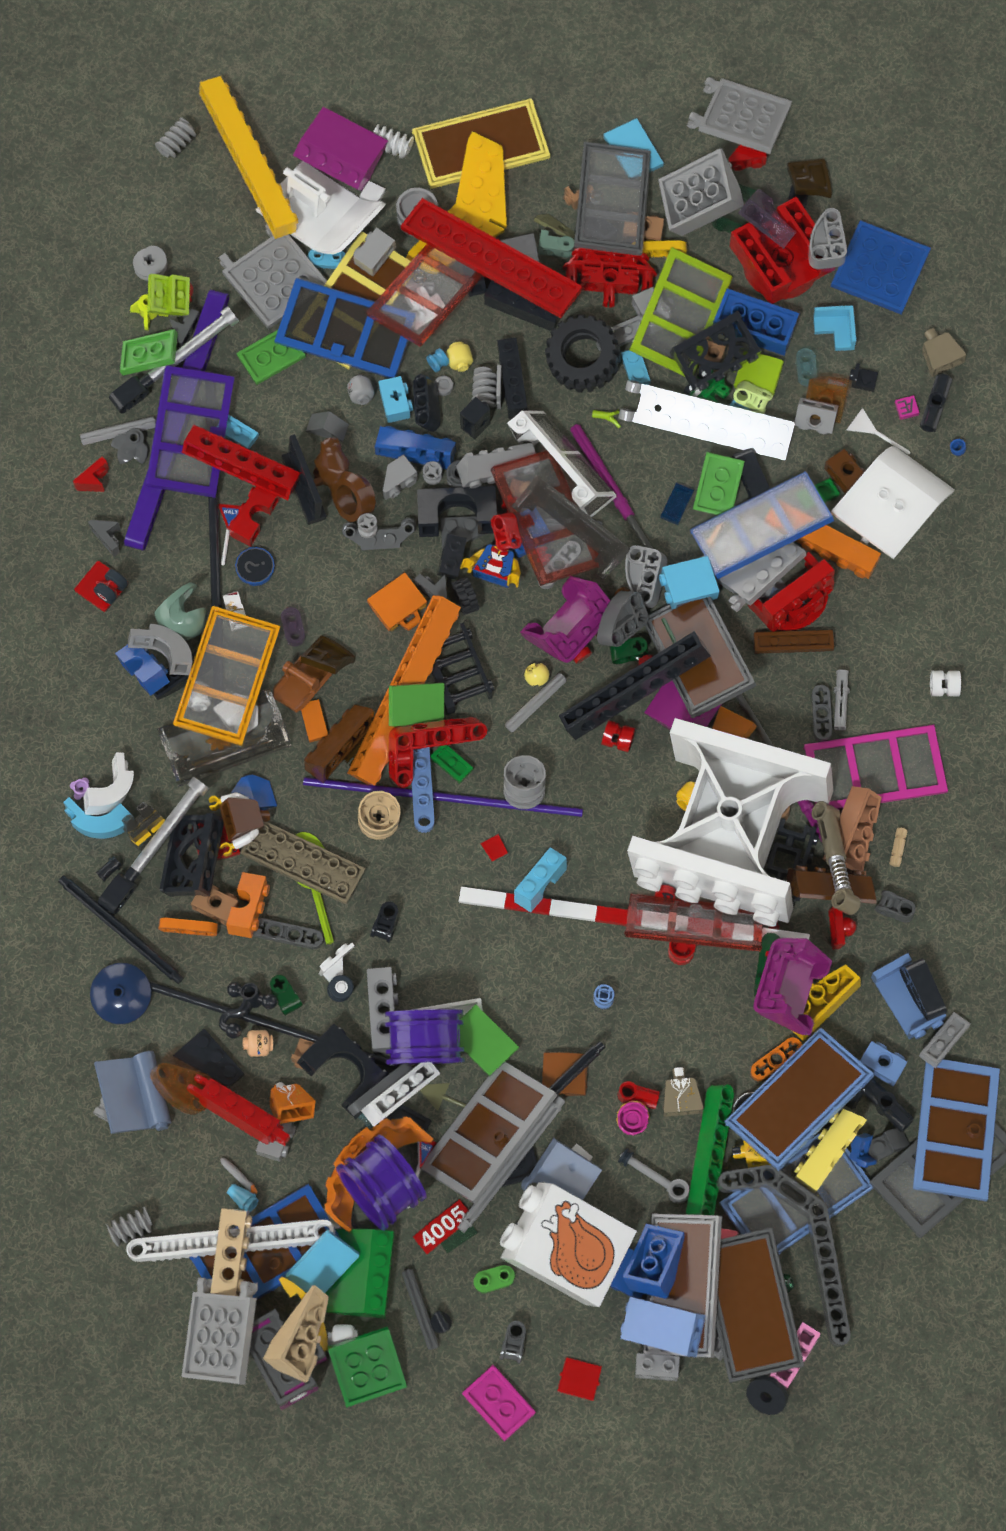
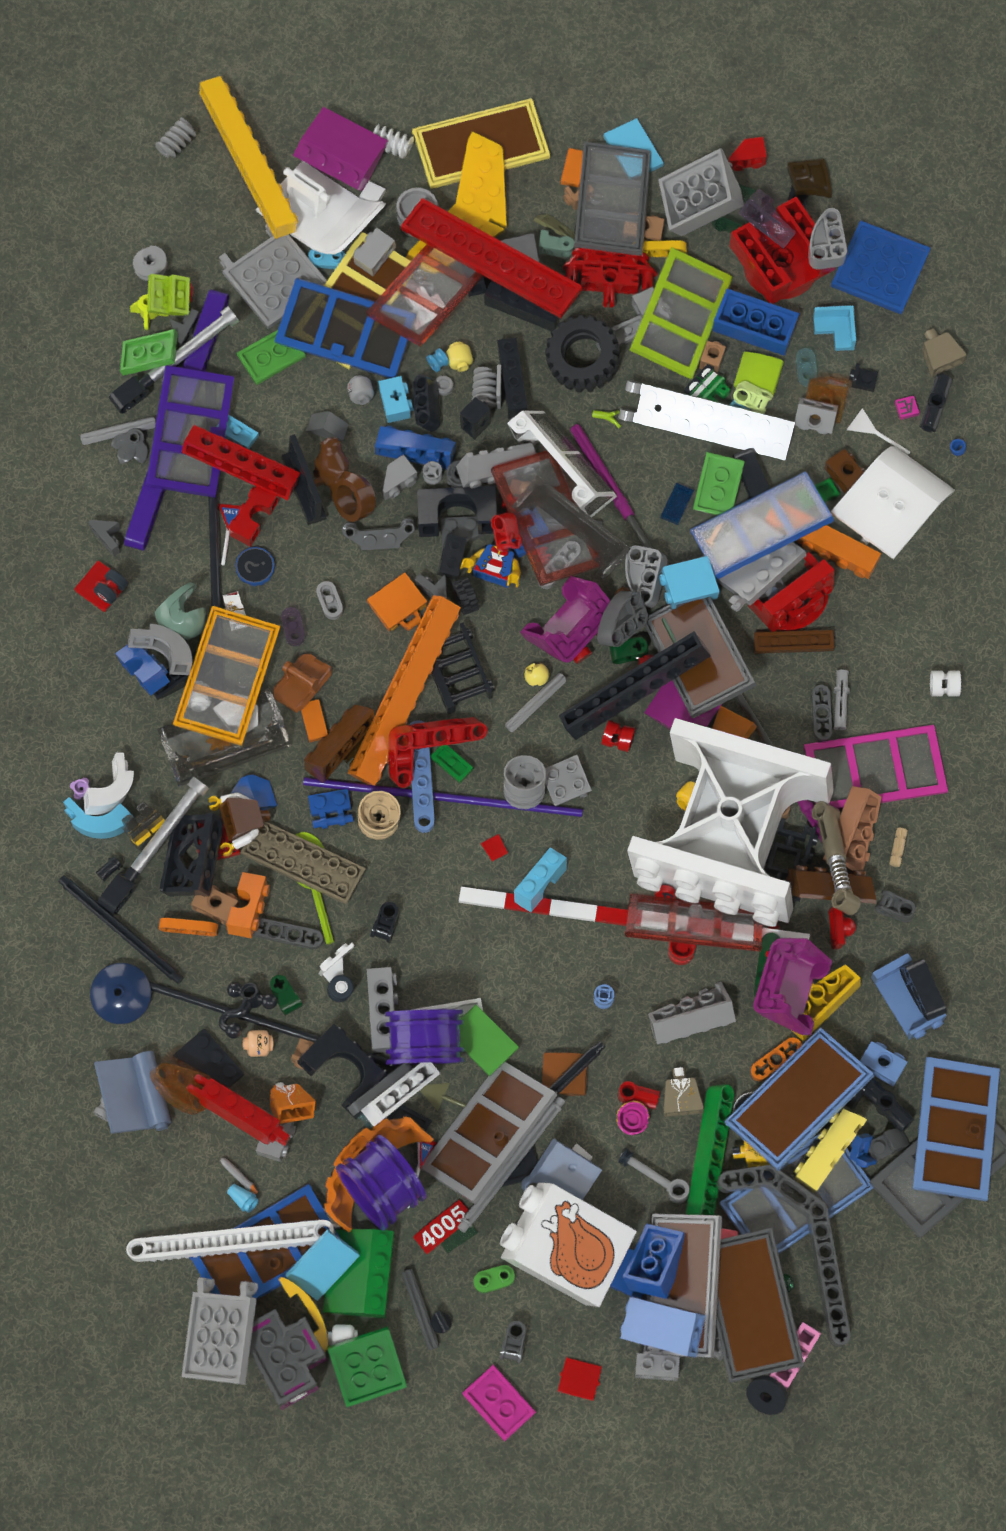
(89, 478): red slope -> none
(130, 1227): light grey piece -> none
(228, 1218): tan brick -> none
(295, 1343): tan wedge -> none
(327, 655): dark brown plate -> none
(329, 601): none -> light grey plate
(330, 803): none -> blue plate
(367, 520): light grey wheel -> none
(416, 703): bright green tile -> none
(566, 781): none -> light grey hinge
(572, 168): none -> orange tile
(635, 367): medium azure plate -> none
(692, 1015): none -> light grey wedge
(723, 327): black fence -> none
(742, 115): light grey plate -> none
(944, 1040): light grey tile -> none

